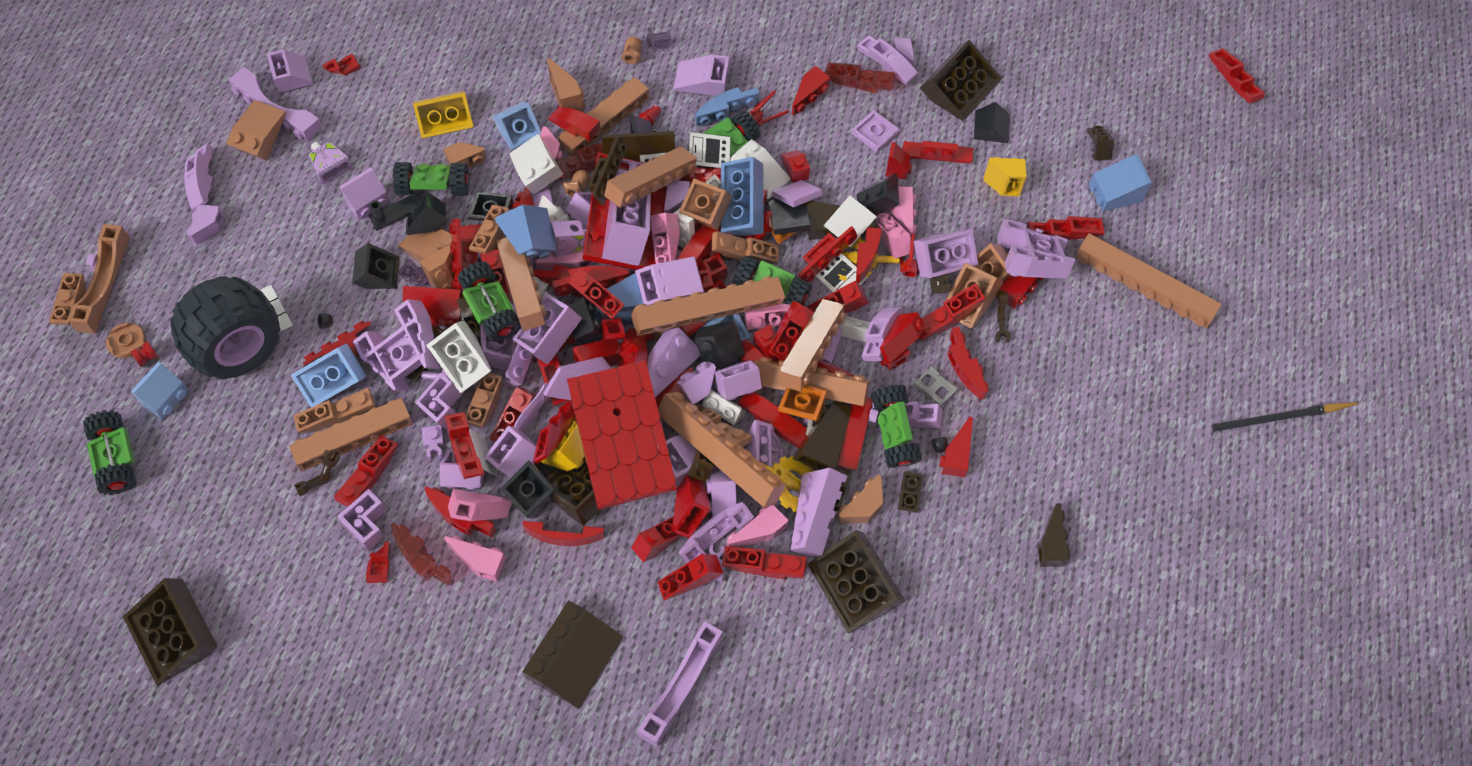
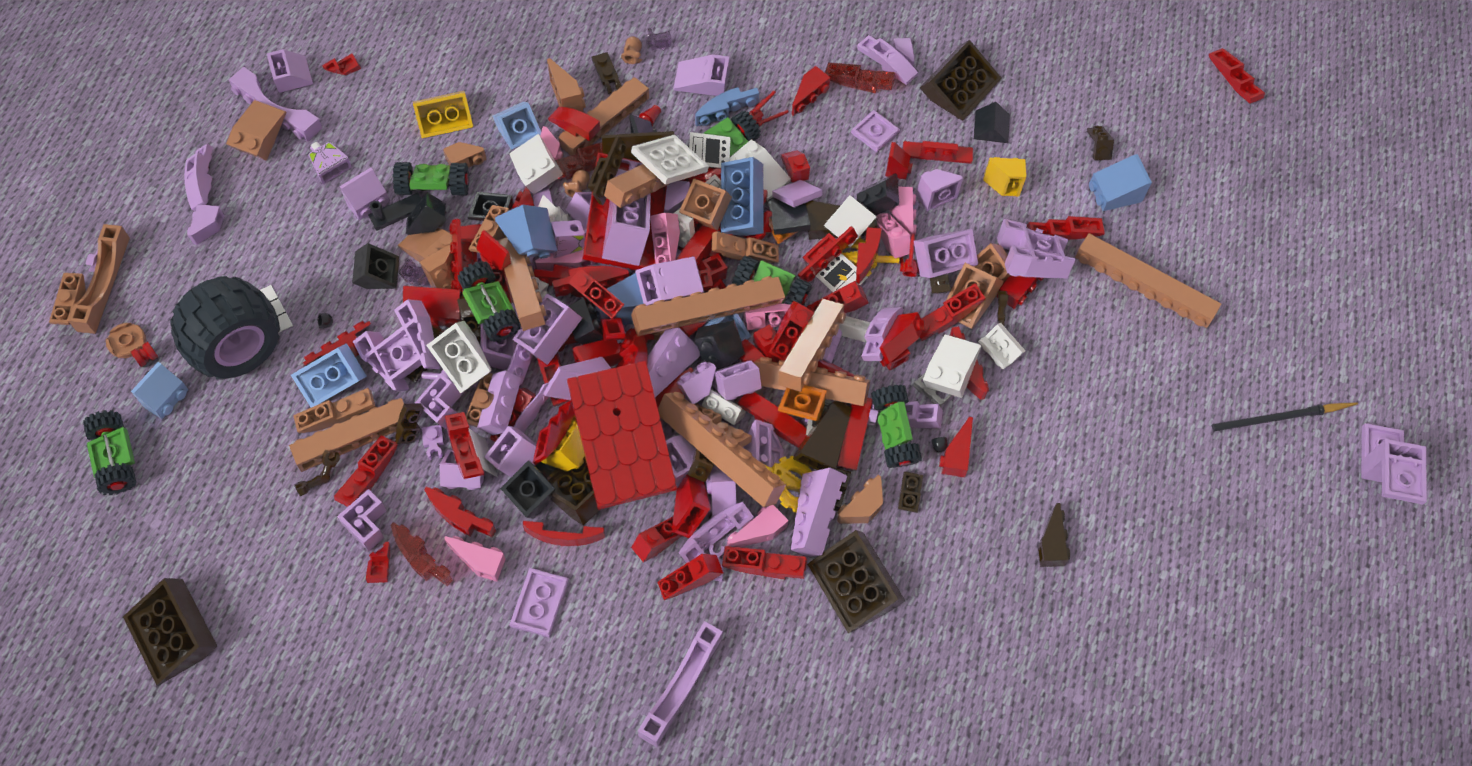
(407, 425): none -> dark brown slope
(477, 506): bright pink slope -> none
(493, 251): none -> red slope
(497, 416): none -> lavender arch
(539, 602): none -> lavender tile
(572, 654): dark brown slope -> none
(606, 71): none -> dark brown hinge
(669, 159): none -> white plate
(938, 188): none -> lavender slope
(951, 366): none -> white slope
(1001, 346): none -> white bracket
(1394, 463): none -> lavender bracket

